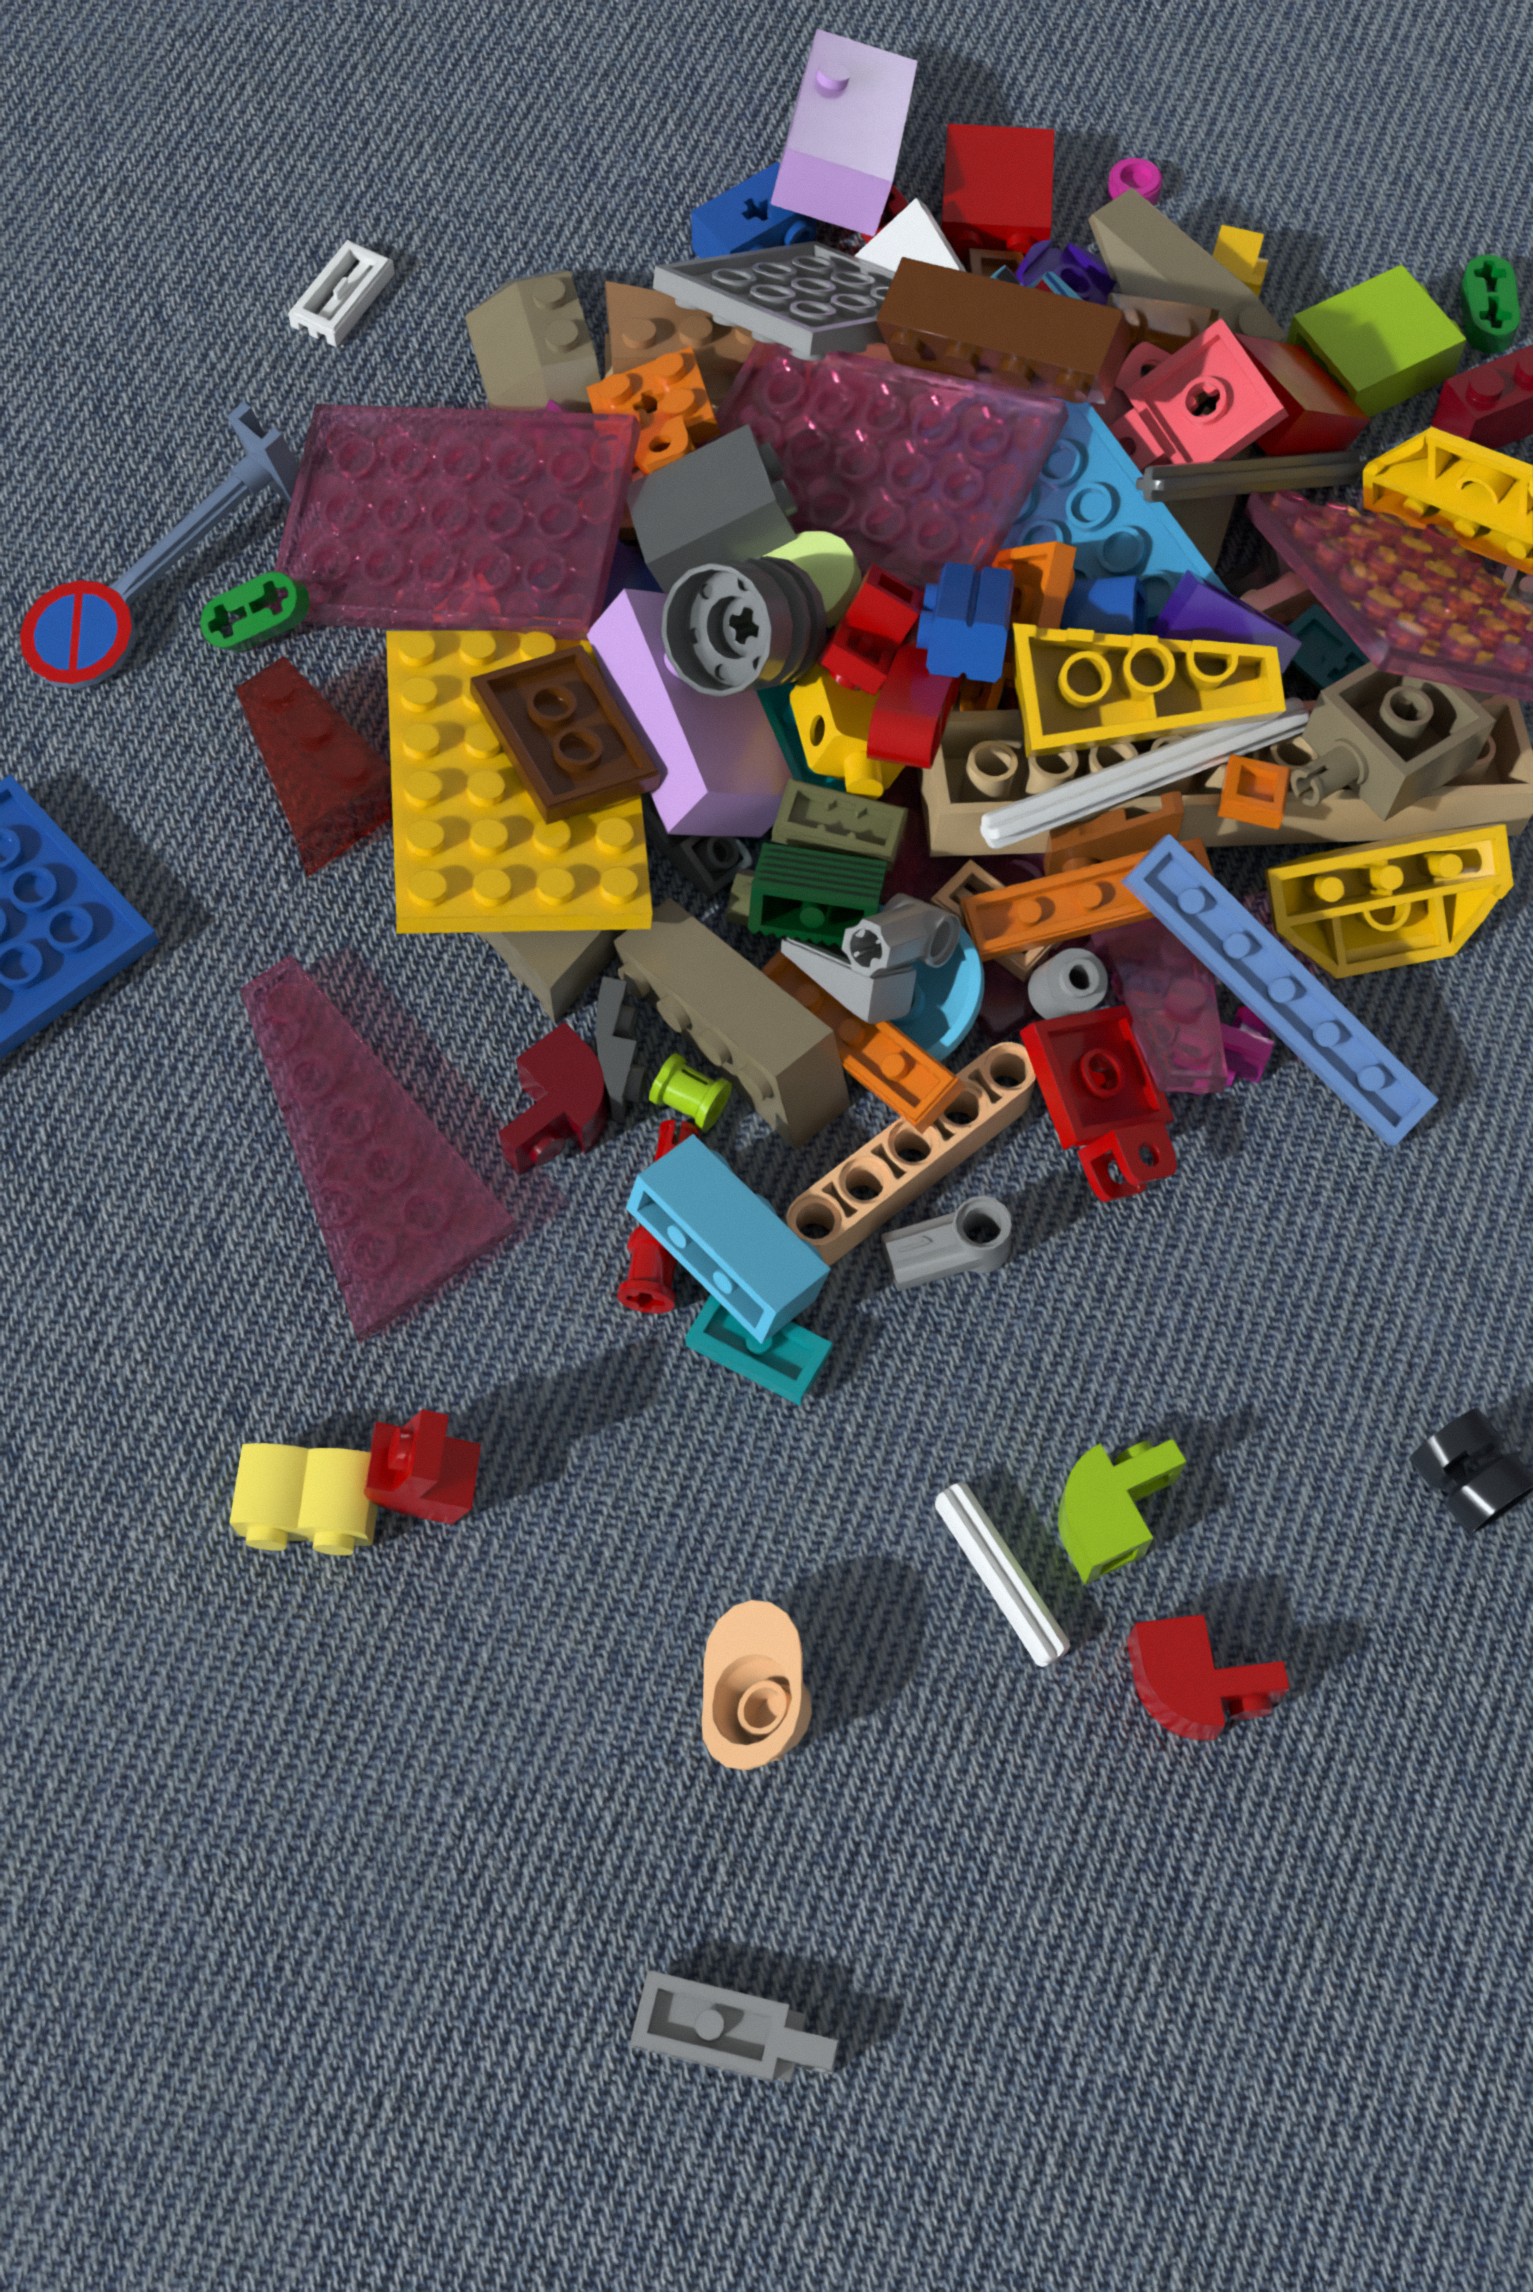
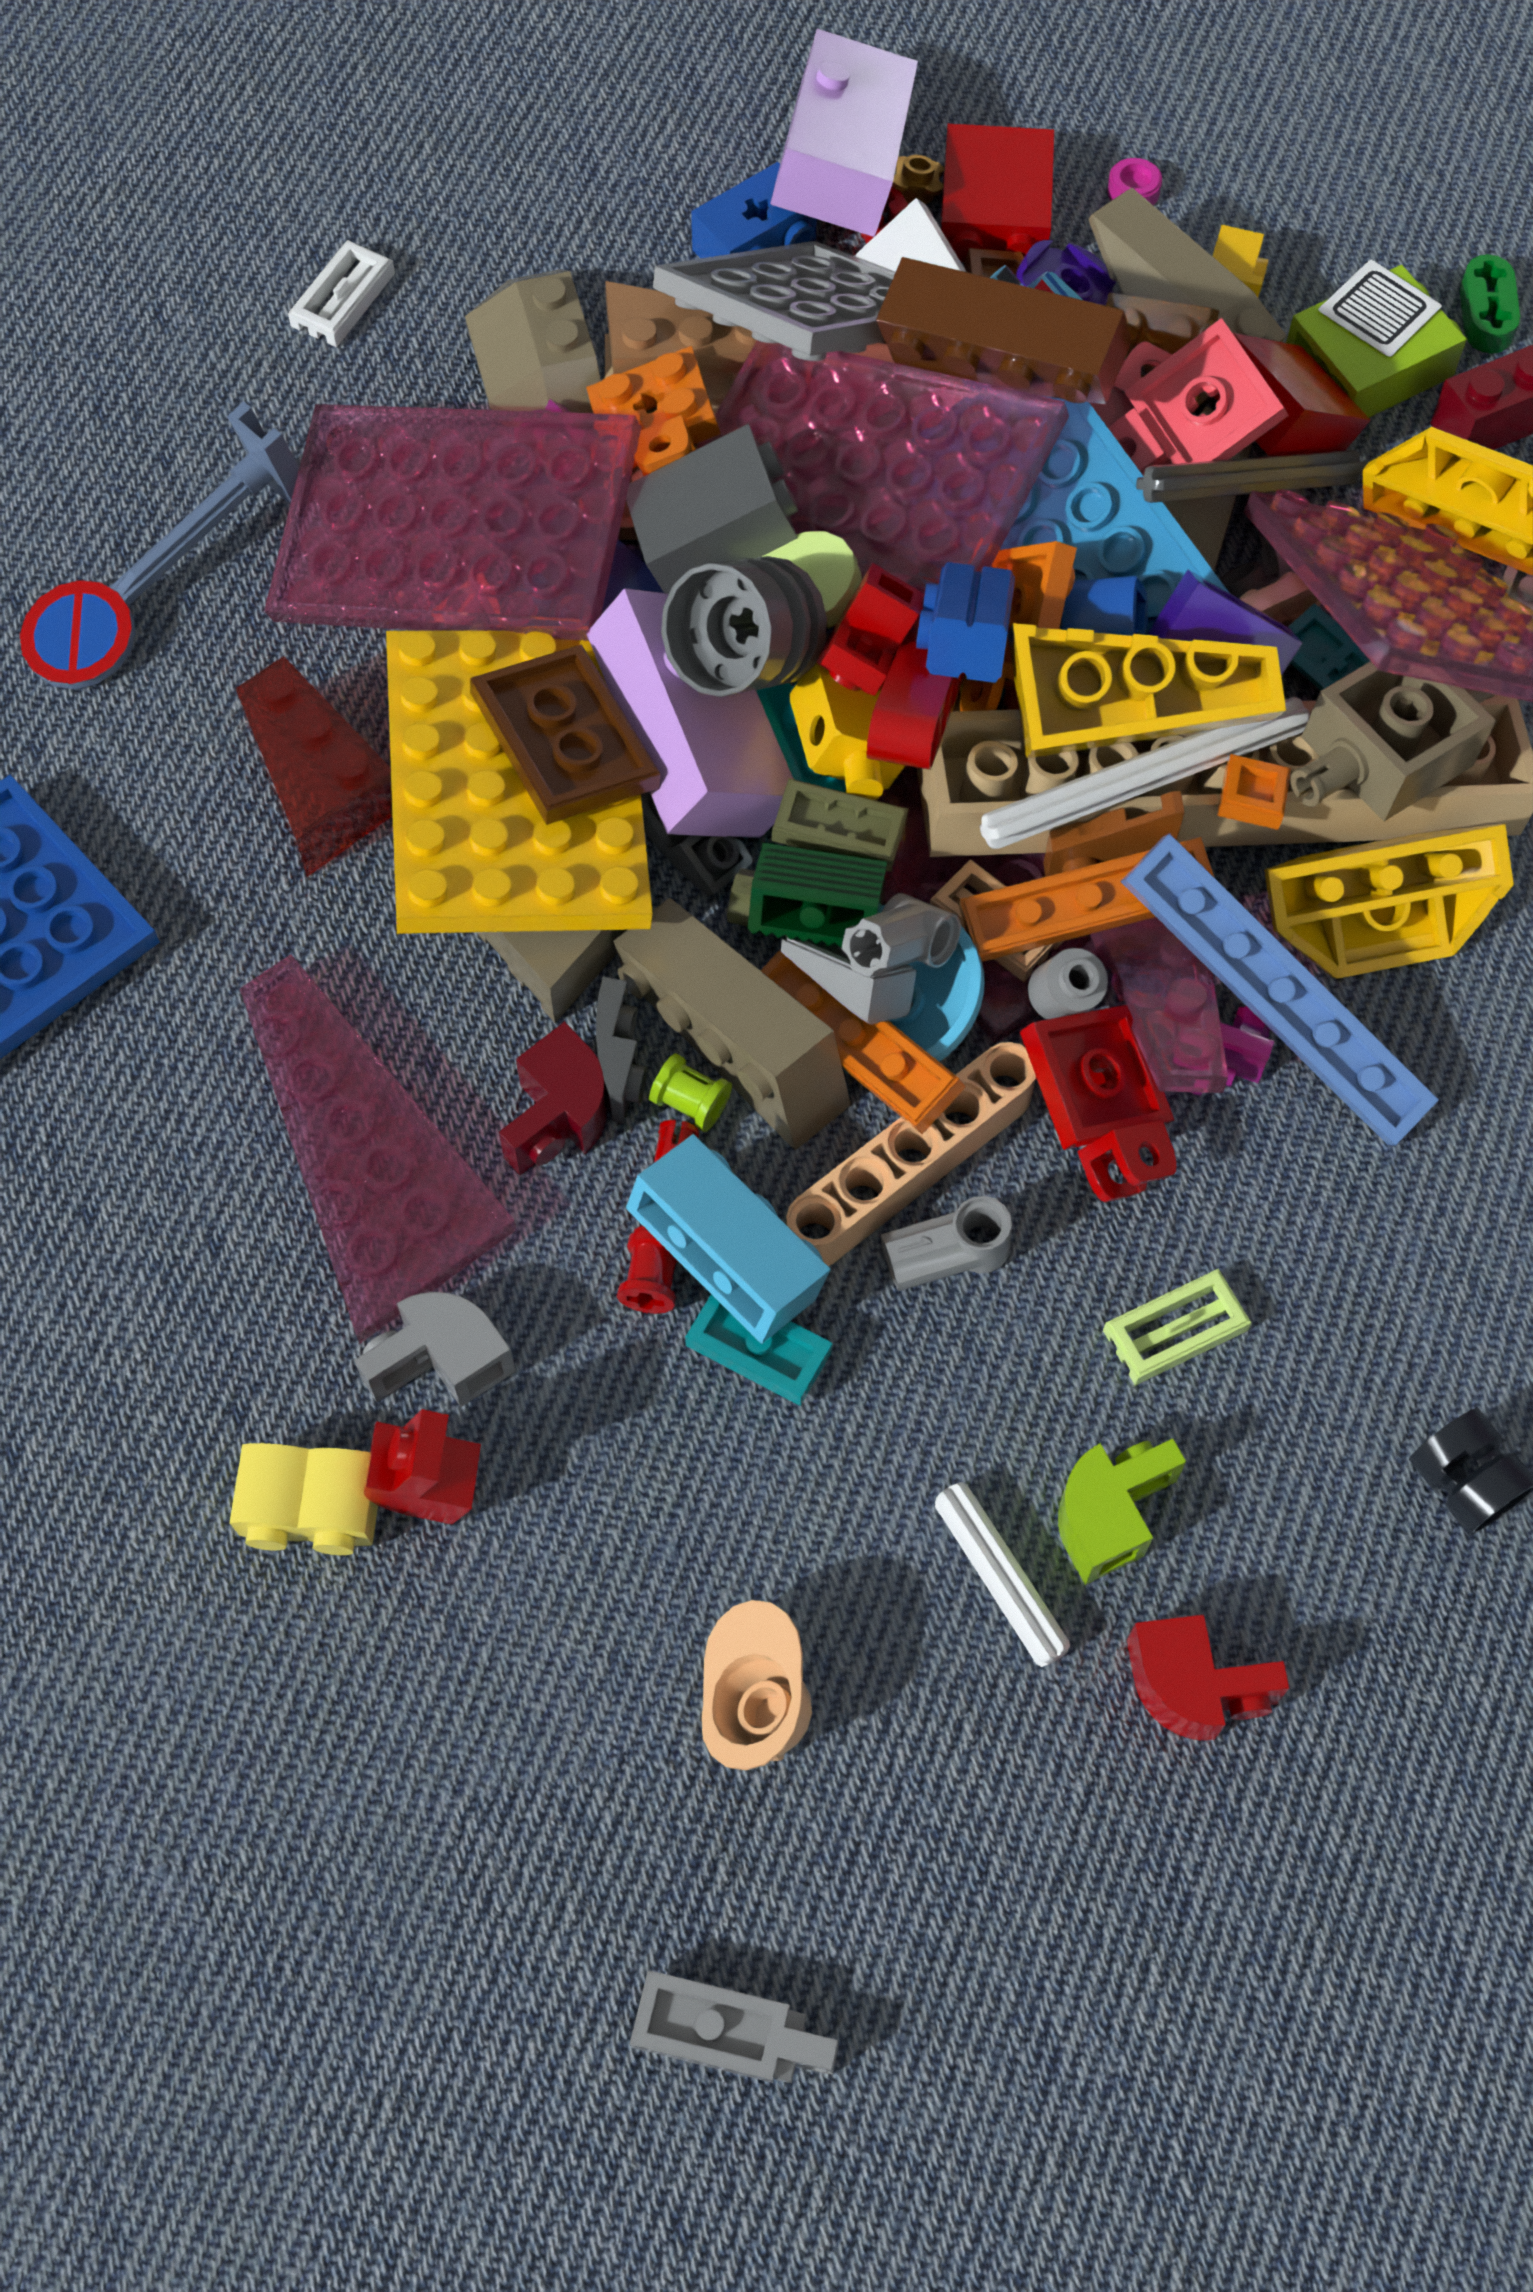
(249, 601): green beam -> none
(439, 1334): none -> light grey brick
(918, 178): none -> pearl gold plate
(1131, 1351): none -> yellowish green tile
(1380, 308): none -> white sticker

